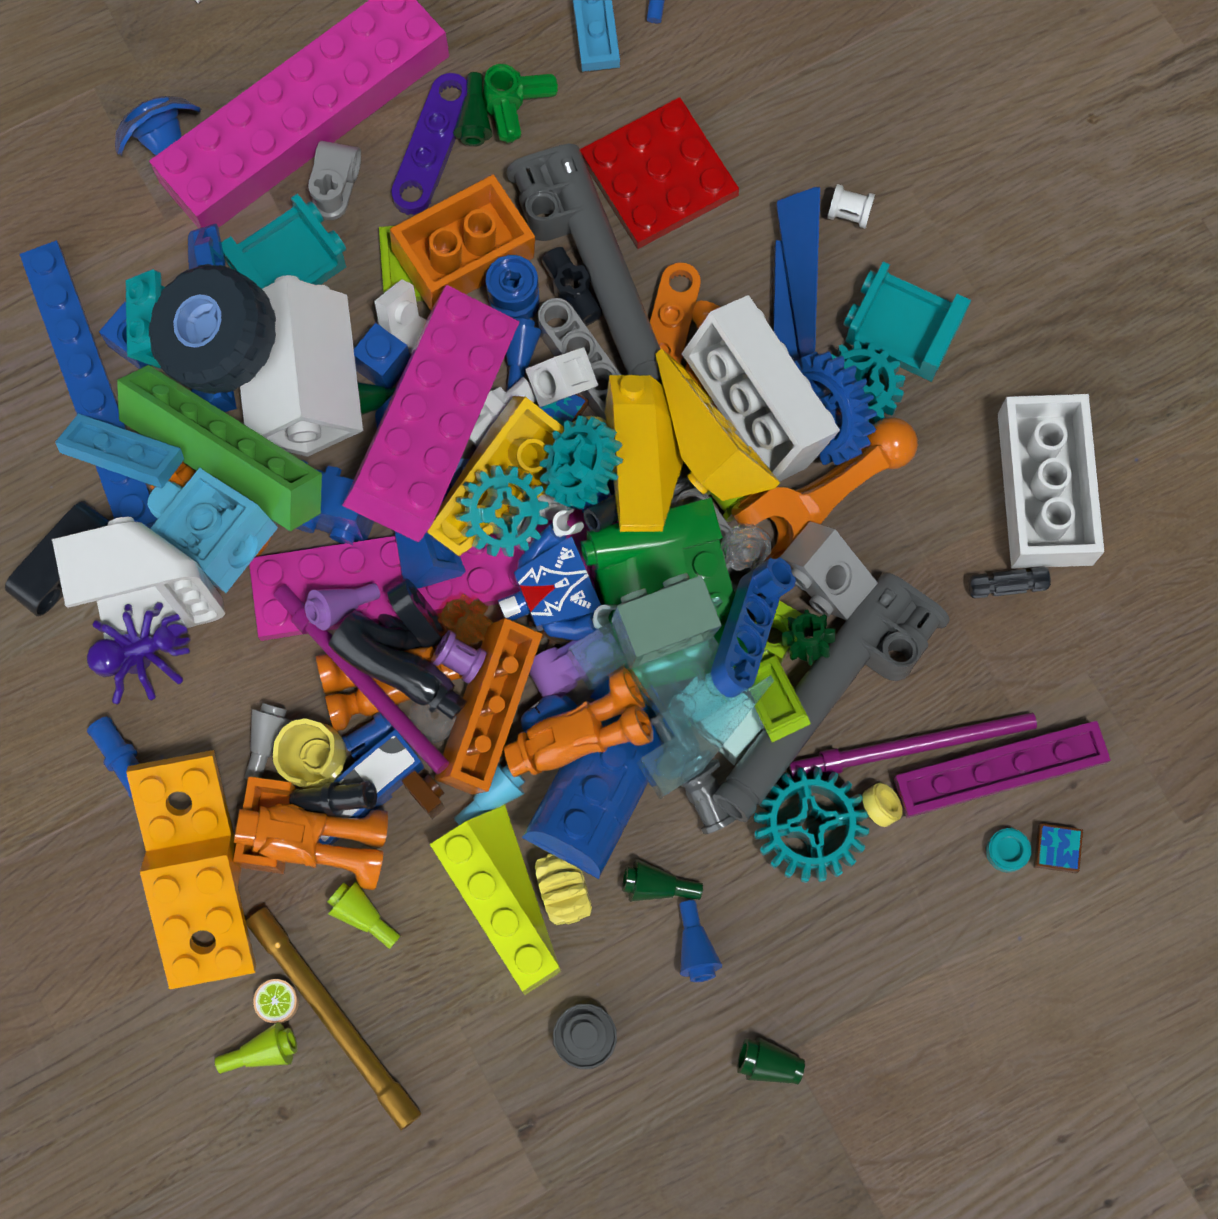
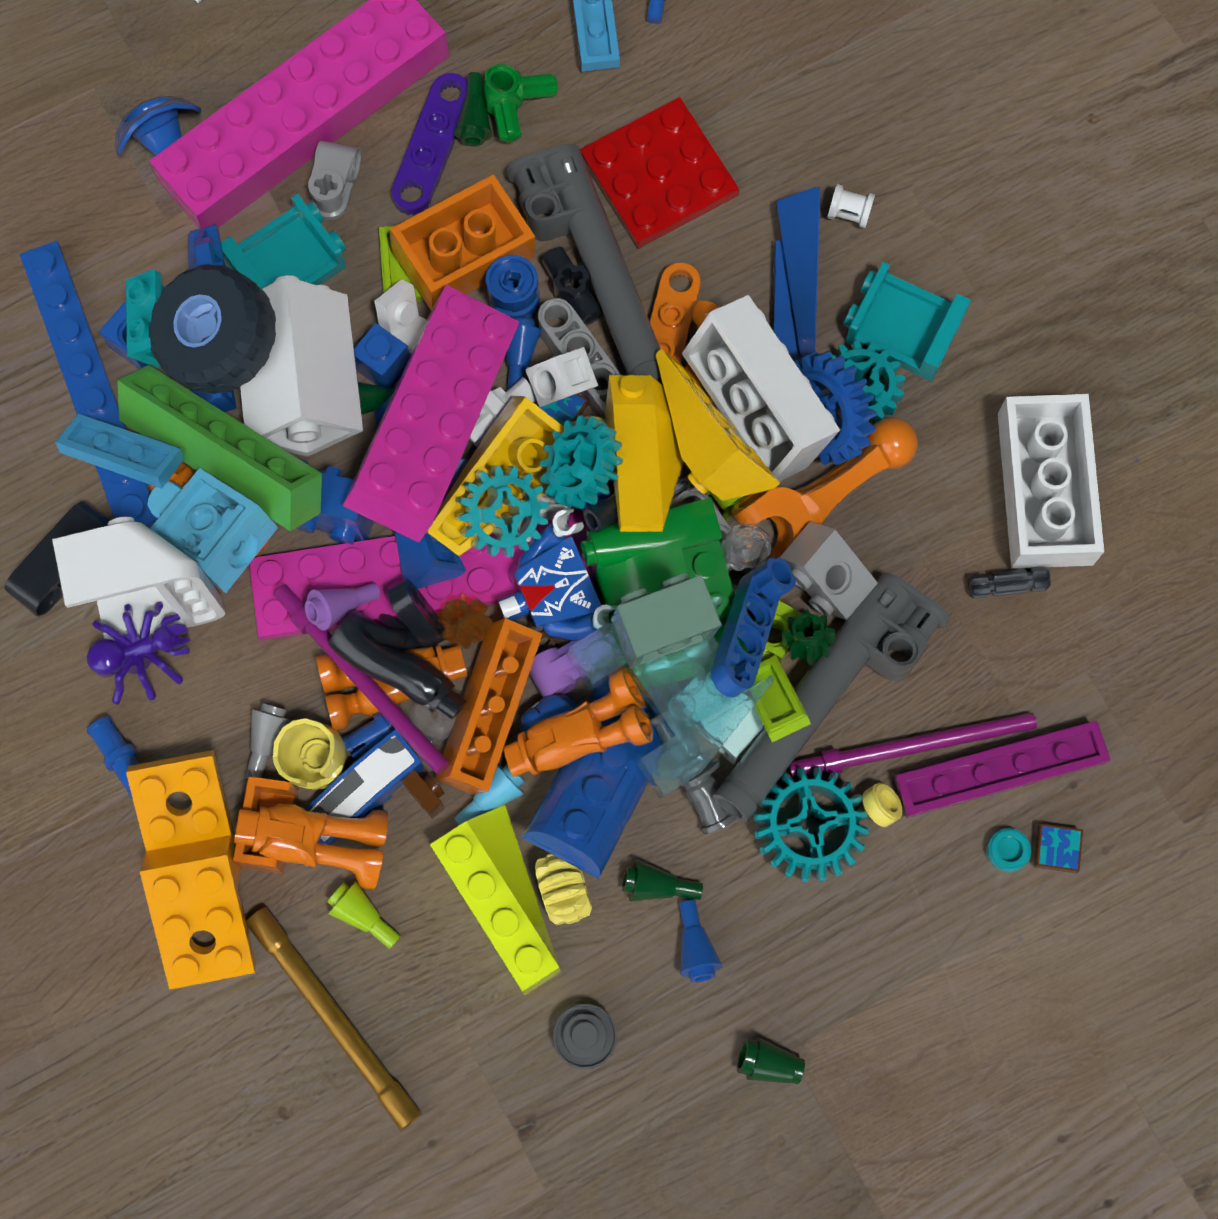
(268, 1048): lime cone -> none
(276, 1001): tile -> none
(335, 798): black pin -> none
(458, 657): medium lavender bush -> none

